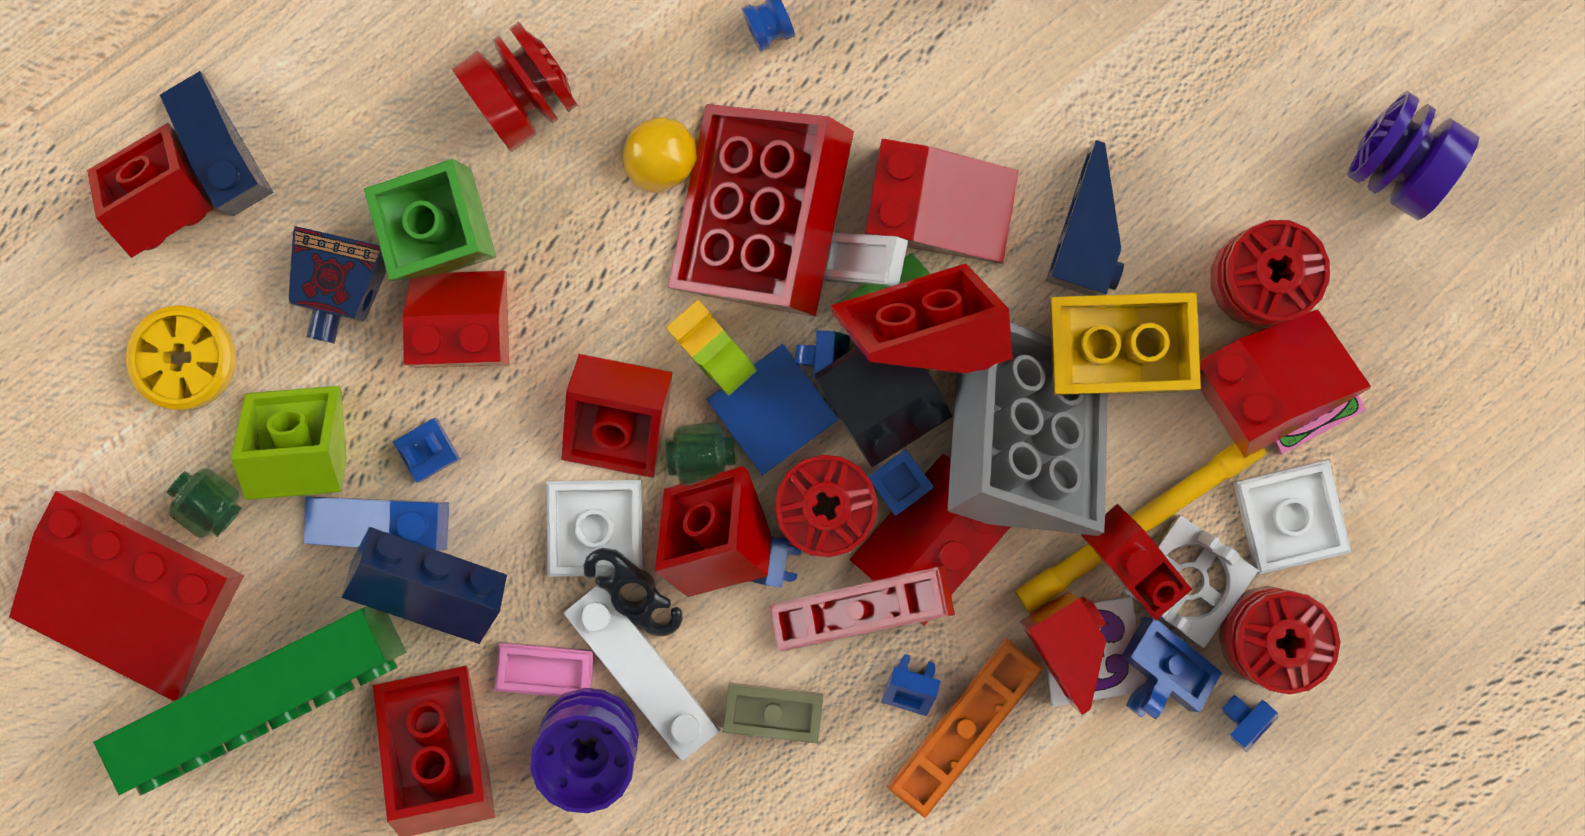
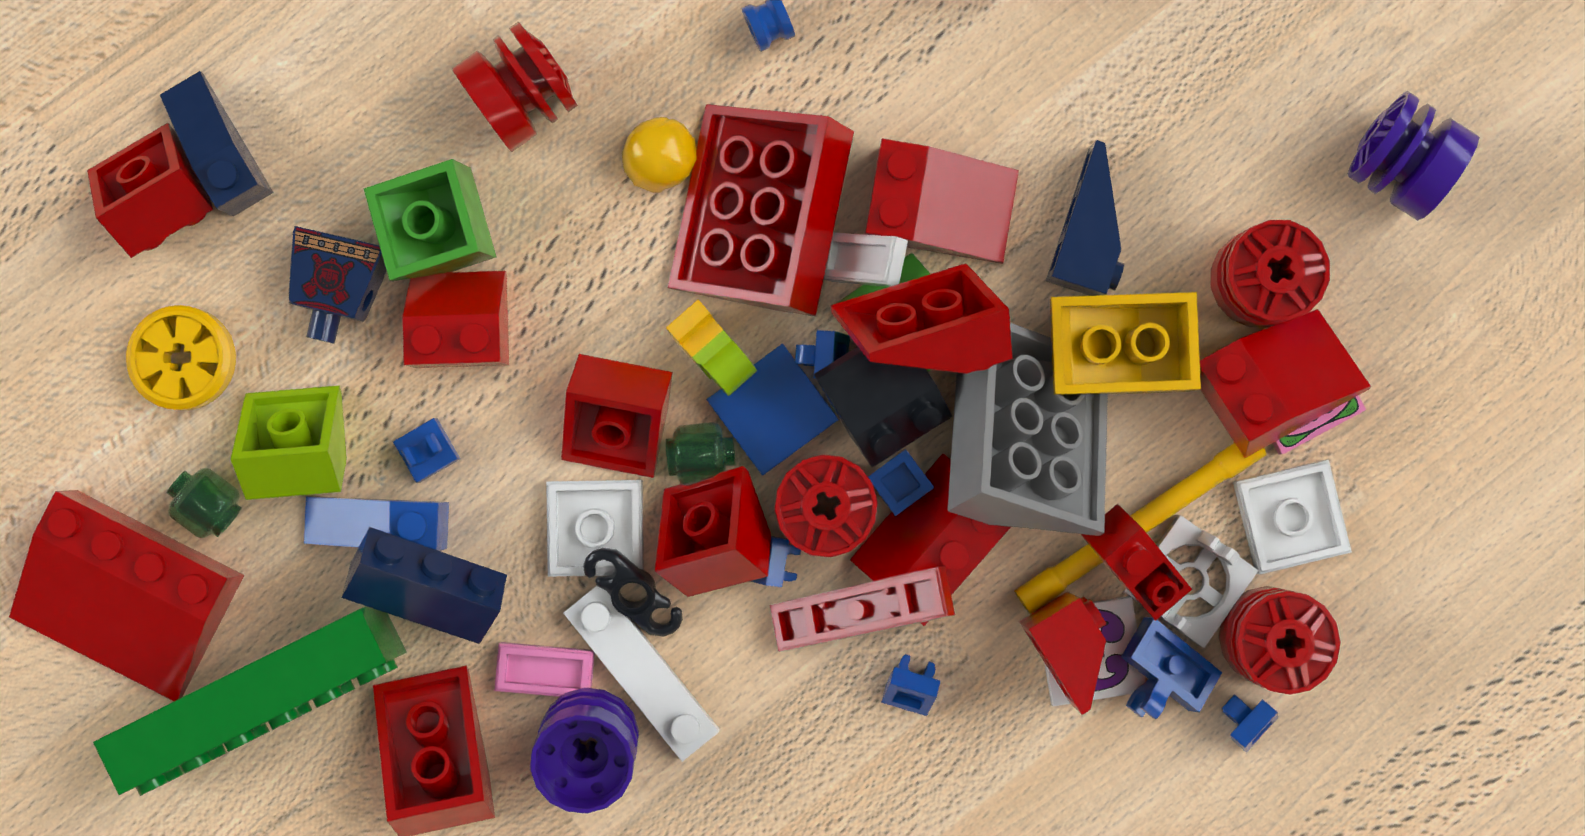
(773, 712): olive plate -> none
(965, 727): orange plate -> none

